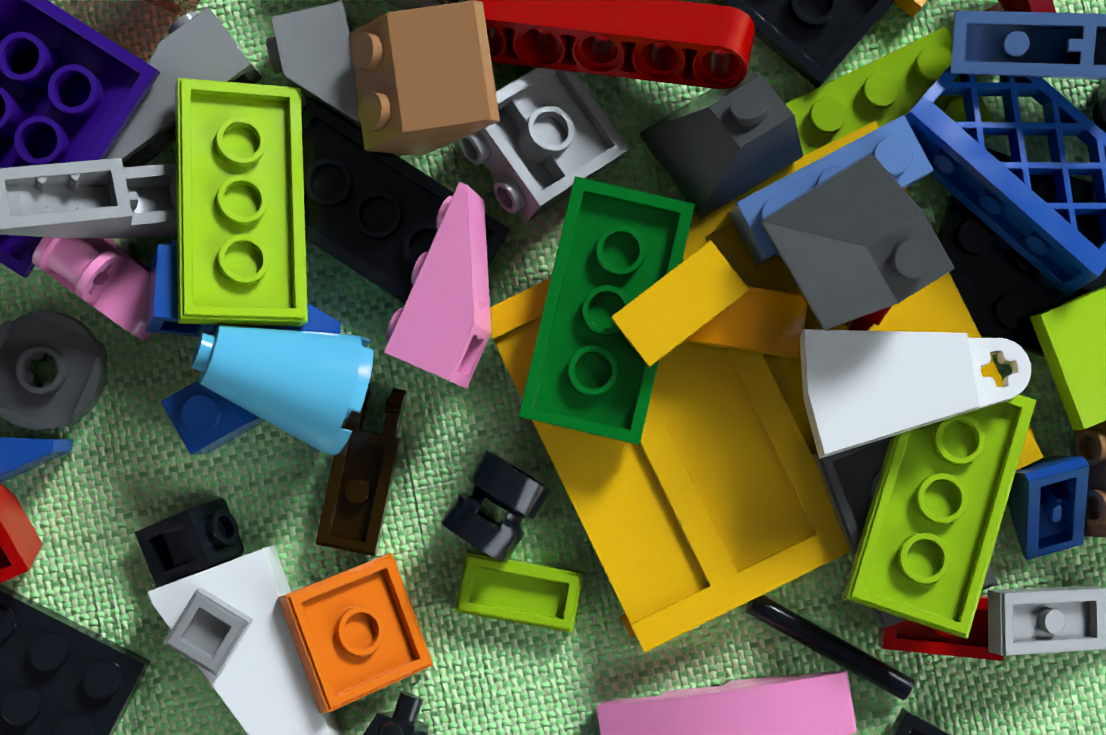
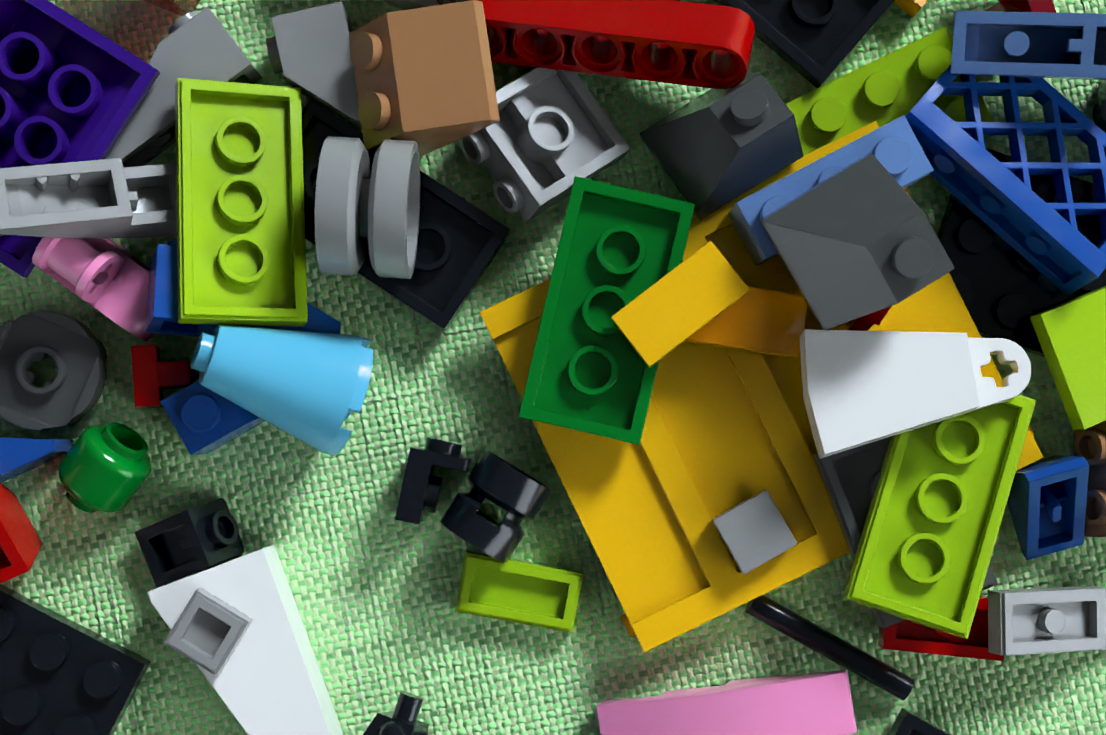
(105, 468): none -> green head
(152, 375): none -> red tile
(355, 632): orange tile -> none
(362, 481): dark brown hinge -> none
(367, 207): none -> light grey wheel
(419, 488): none -> black bracket
(449, 304): bright pink slope -> none
(754, 531): none -> light grey tile

